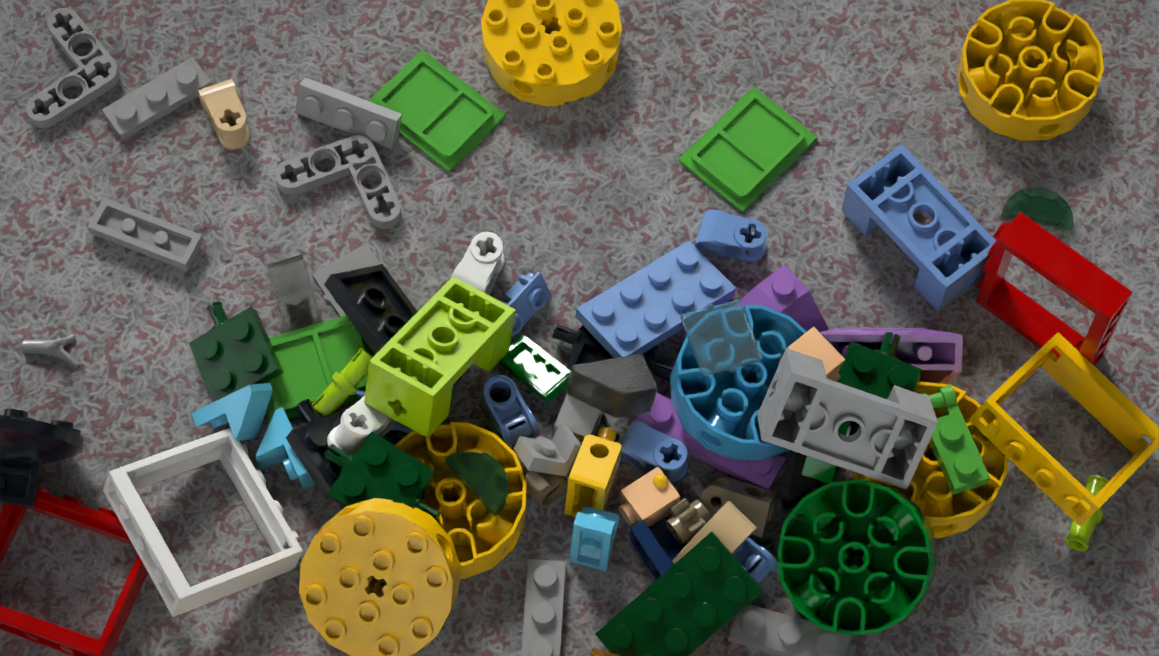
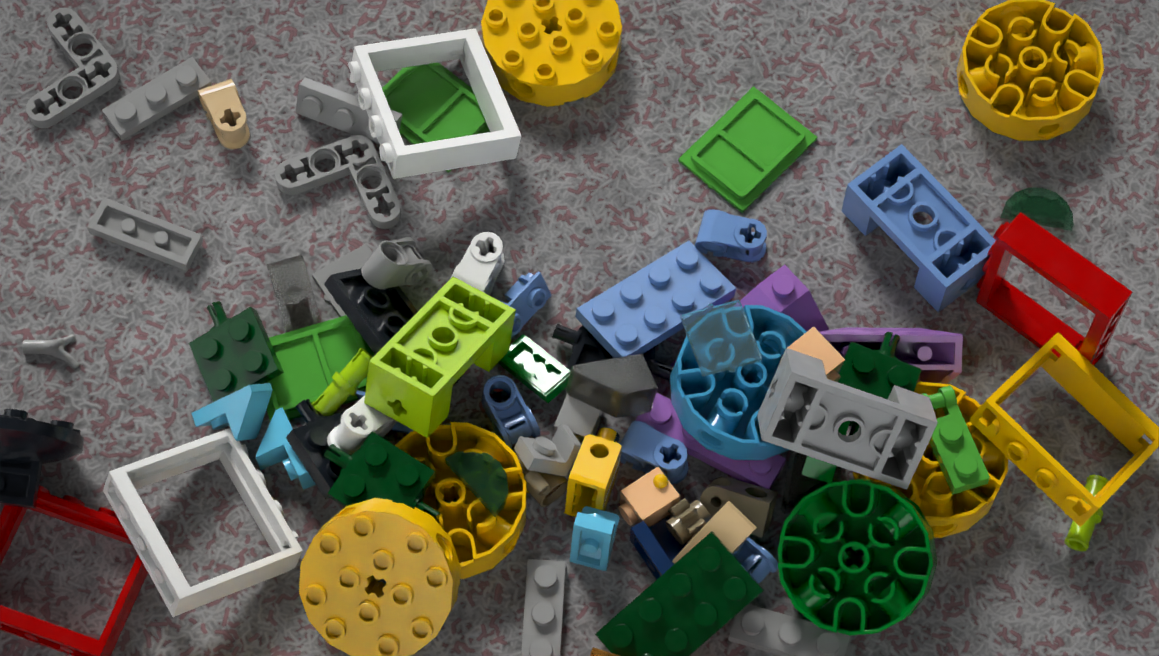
(395, 264): none -> light grey piece
(445, 154): none -> white window

